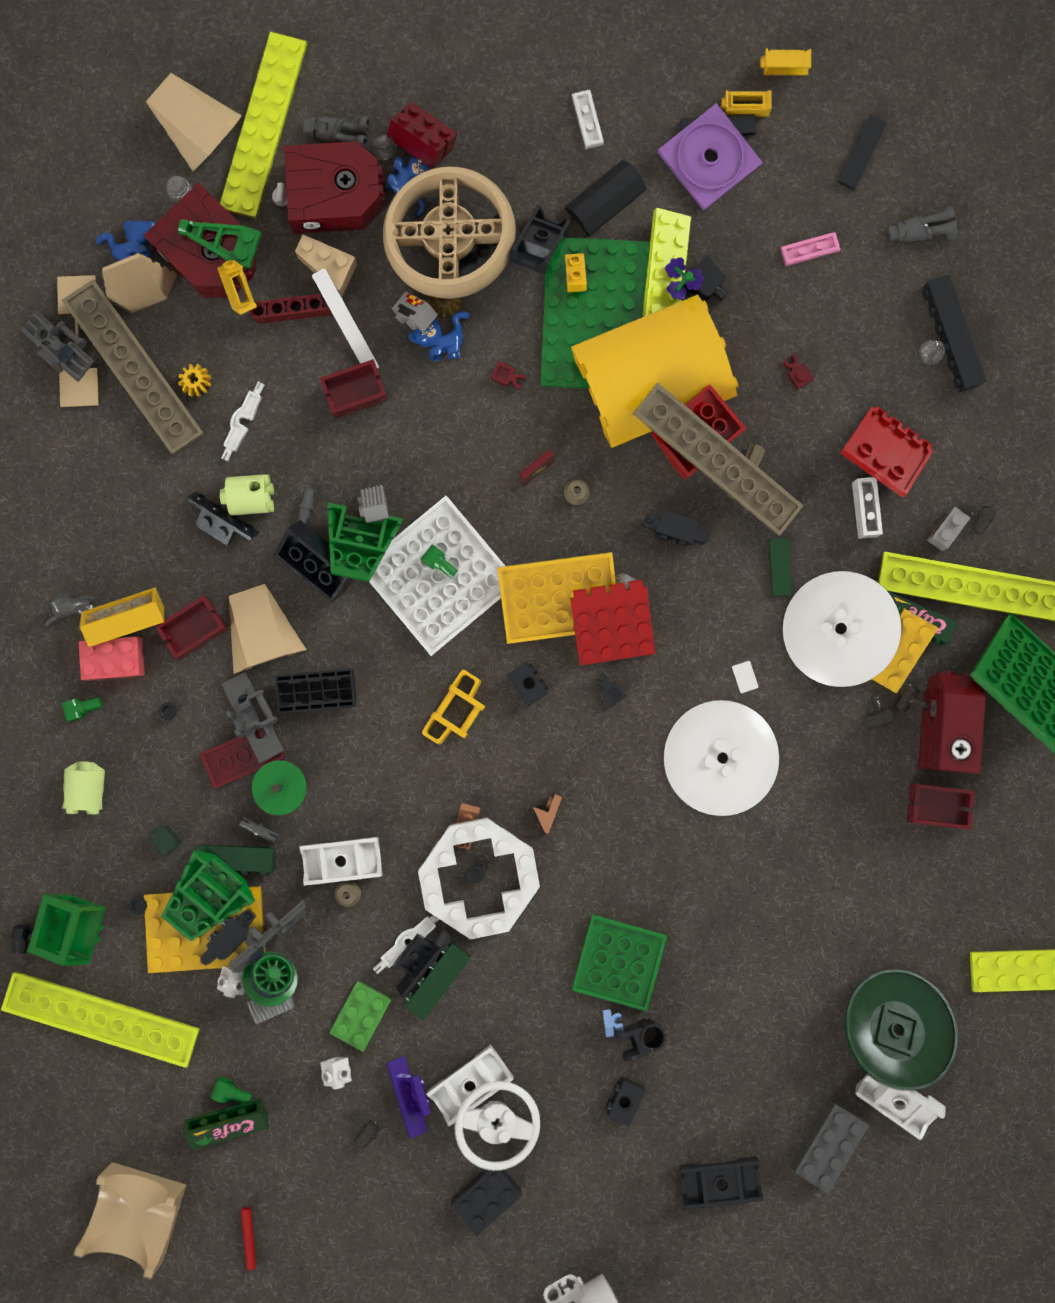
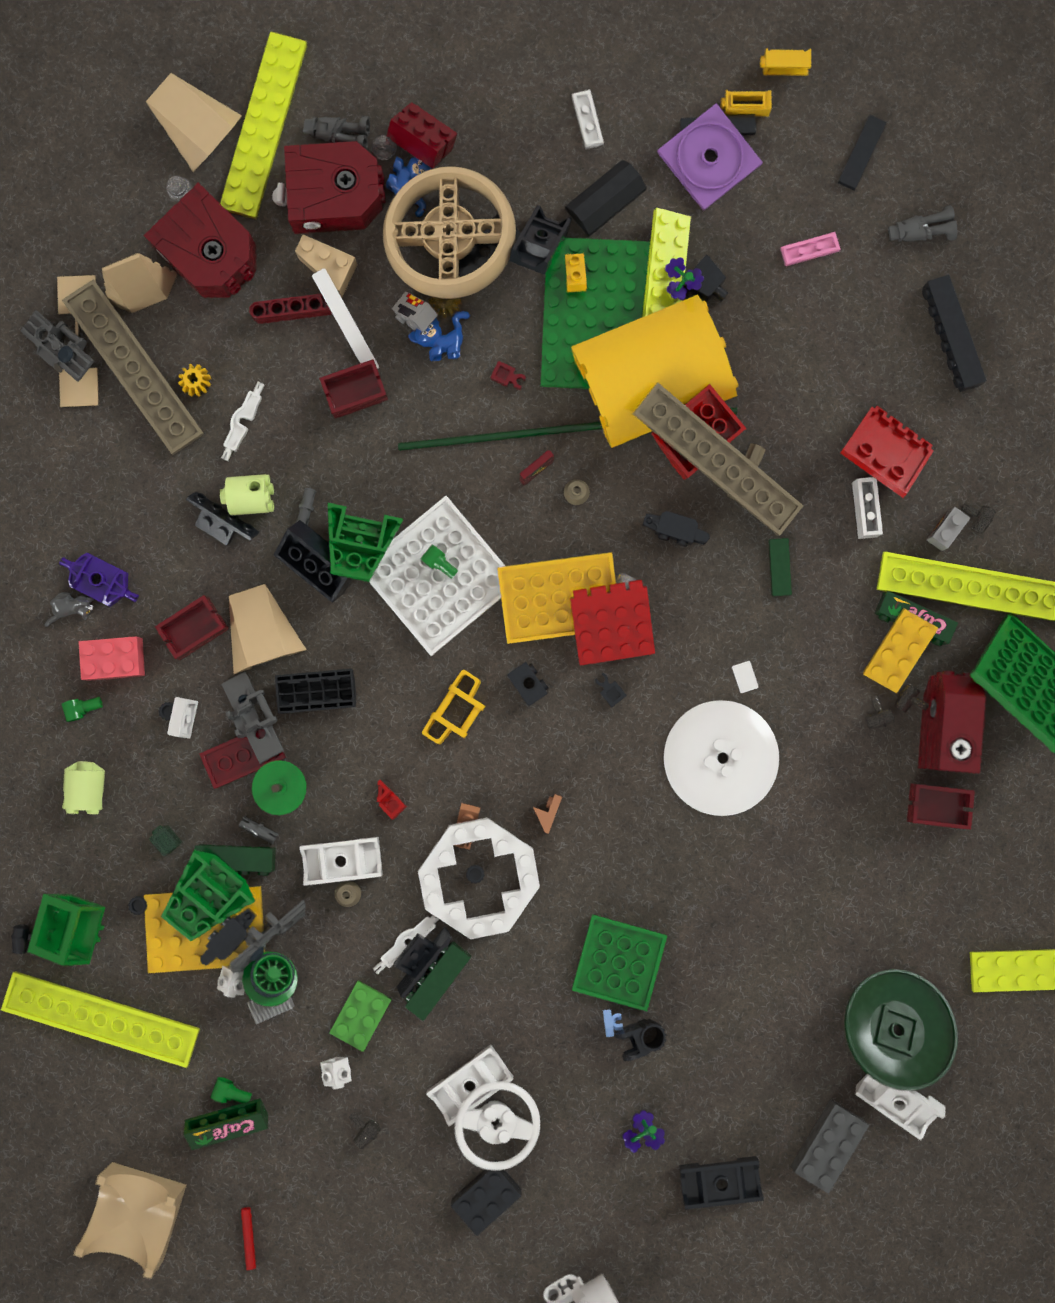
(113, 583): none -> dark purple plate
(122, 617): yellow brick -> none
(136, 241): blue animal -> none
(182, 717): none -> white slope
(227, 272): yellow window -> none
(244, 249): green plate -> none
(373, 504): light grey brick -> none
(389, 801): none -> red slope
(410, 1096): dark purple bracket -> none
(505, 435): none -> dark green piece
(626, 1112): black brick -> none
(644, 1124): none -> dark purple plant
(800, 374): dark red plate -> none
(870, 635): white dish -> none
(932, 352): clear cone -> none

